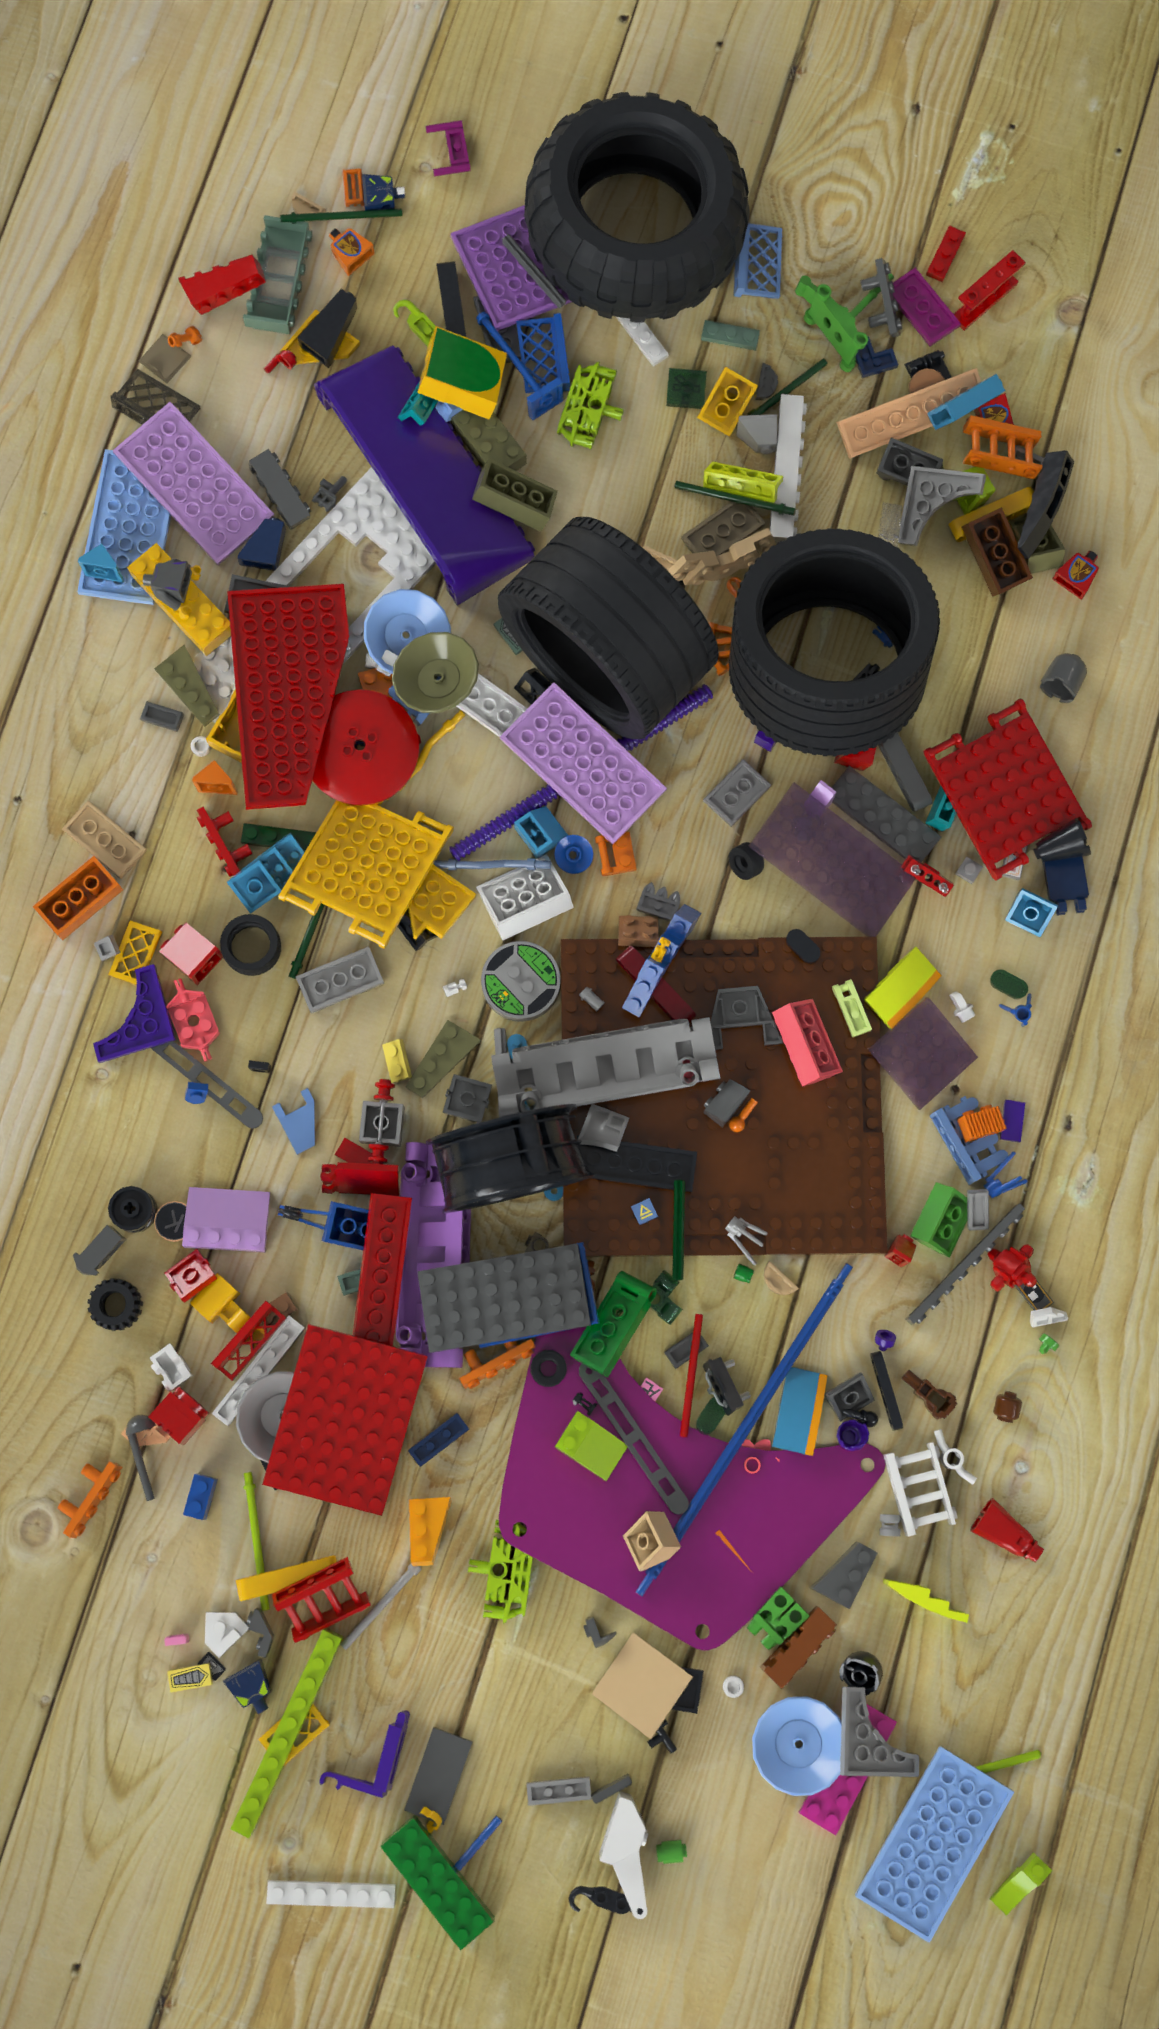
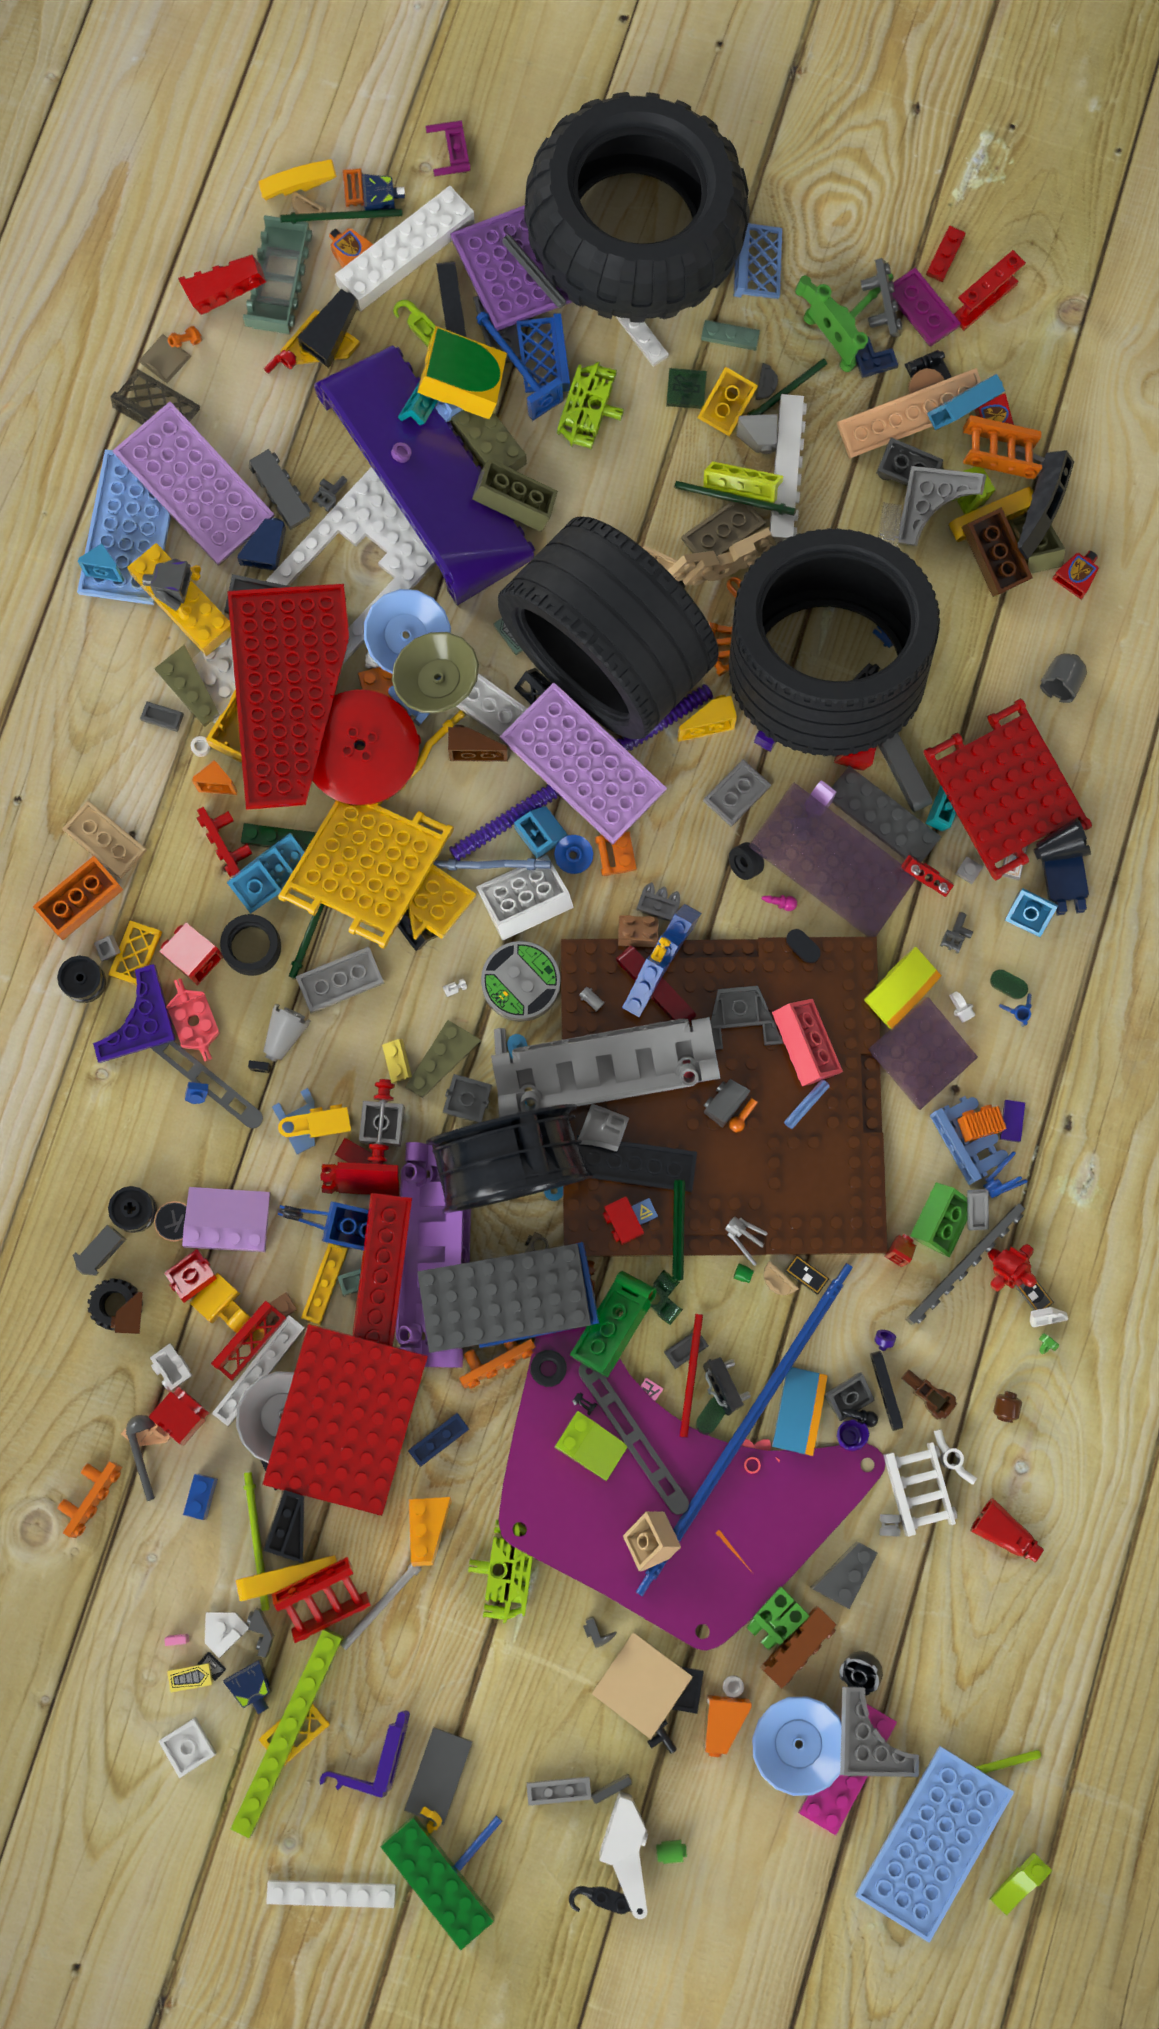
(72, 983): none -> black wheel
(128, 1316): none -> reddish brown slope
(187, 1747): none -> white tile
(283, 1032): none -> light grey cone
(287, 1528): none -> black wedge
(297, 178): none -> yellow slope
(318, 1122): none -> yellow brick
(324, 1283): none -> yellow tile
(389, 658): white sticker -> none
(401, 452): none -> medium lavender tile
(405, 247): none -> white brick
(470, 745): none -> reddish brown slope
(623, 1221): none -> red brick
(713, 718): none -> yellow slope
(722, 1722): none -> orange slope
(788, 903): none -> dark pink bar
(806, 1104): none -> medium blue axle
(807, 1274): none -> tile
(852, 1009): yellowish green plate -> none
(920, 1596): neon yellow slope -> none
(952, 938): none -> dark grey arm

